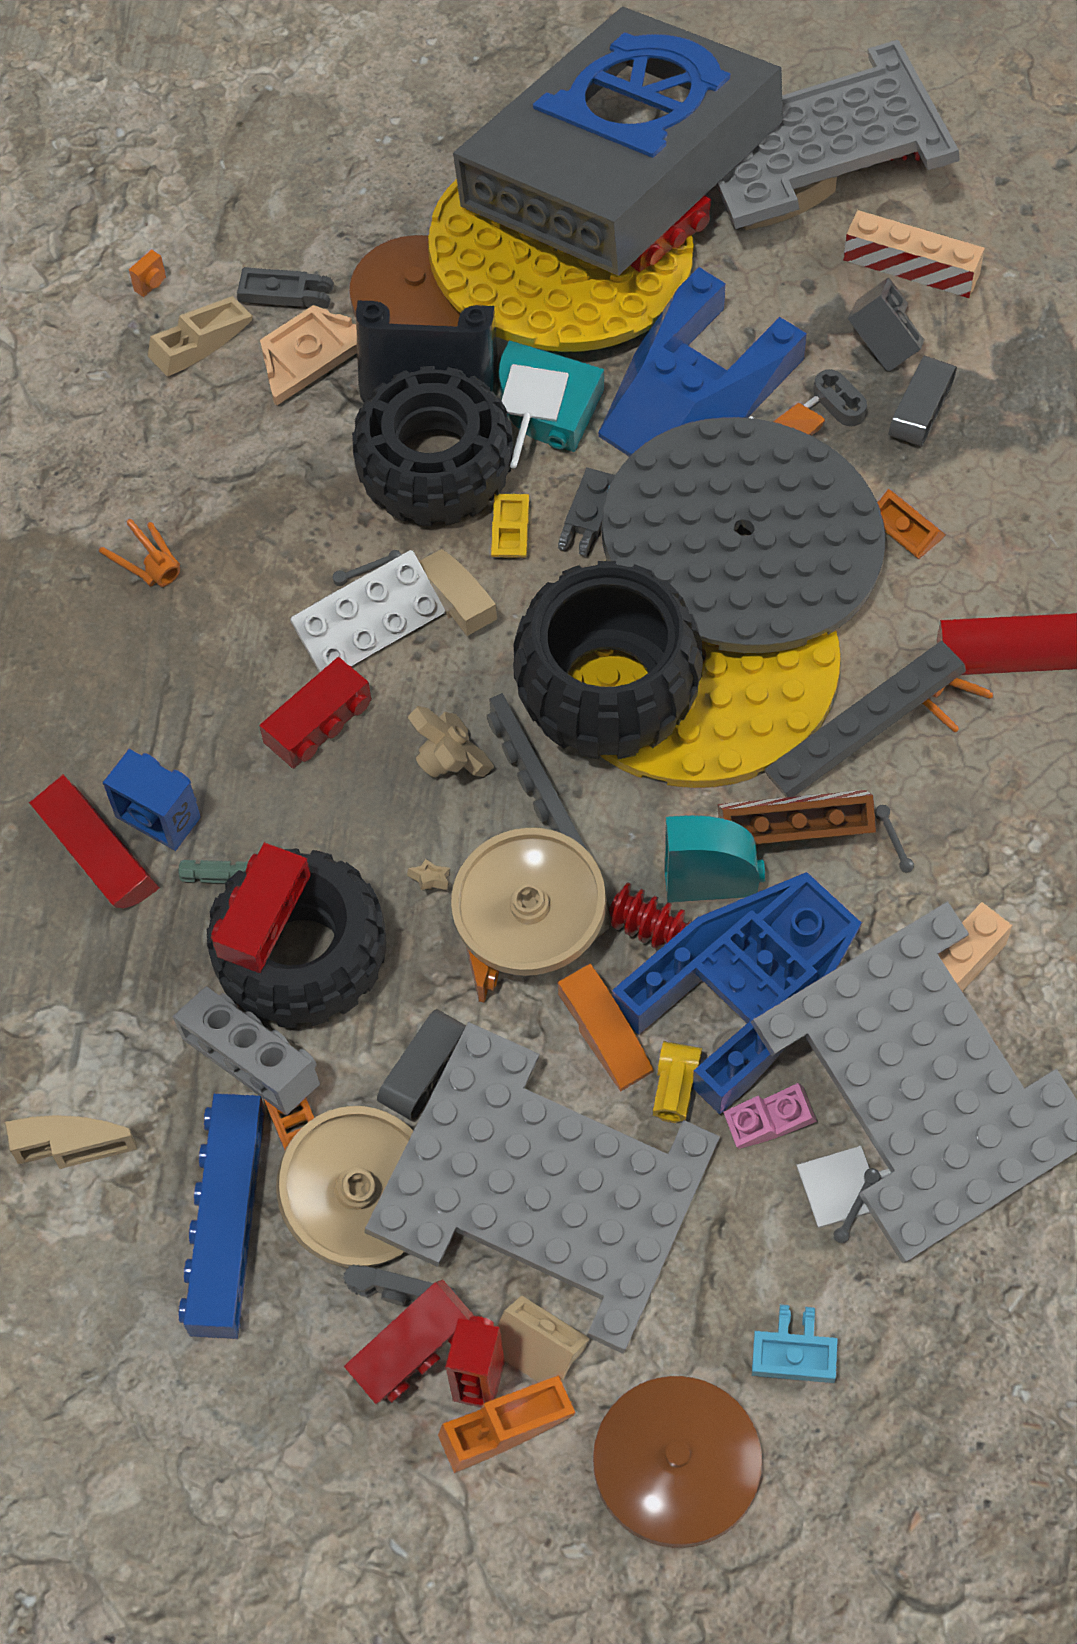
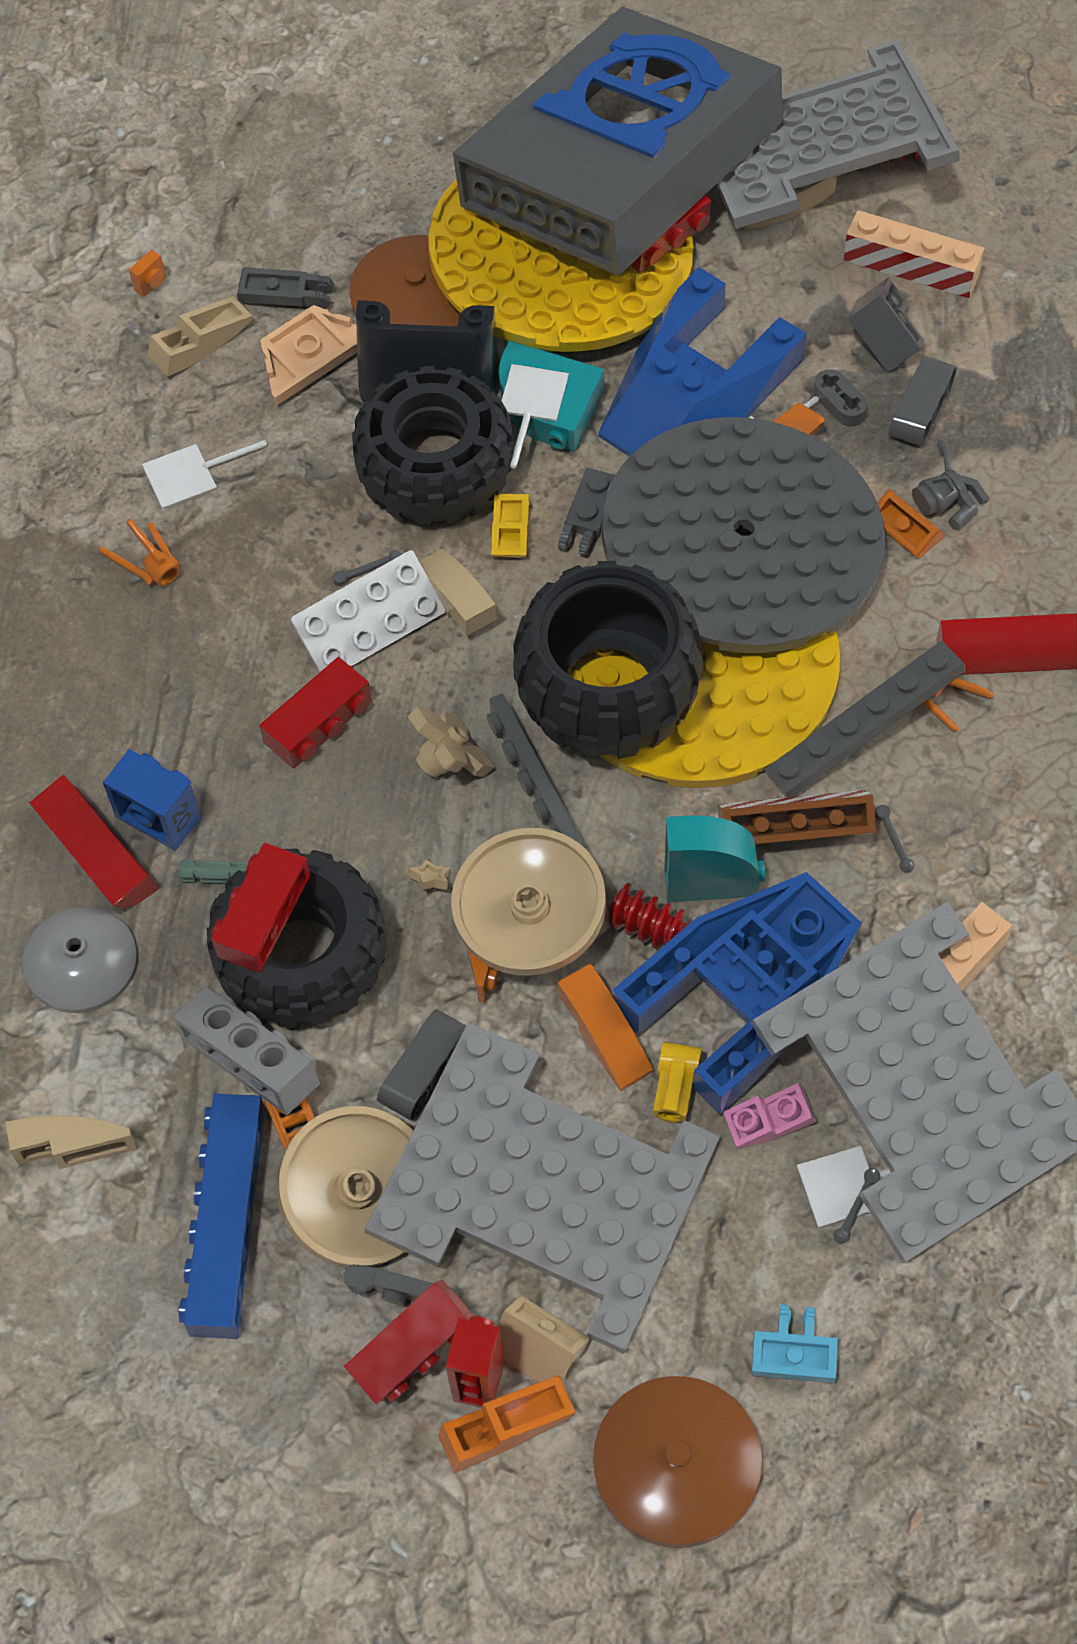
(81, 978): none -> light grey dish
(186, 474): none -> white piece
(939, 492): none -> dark grey piece

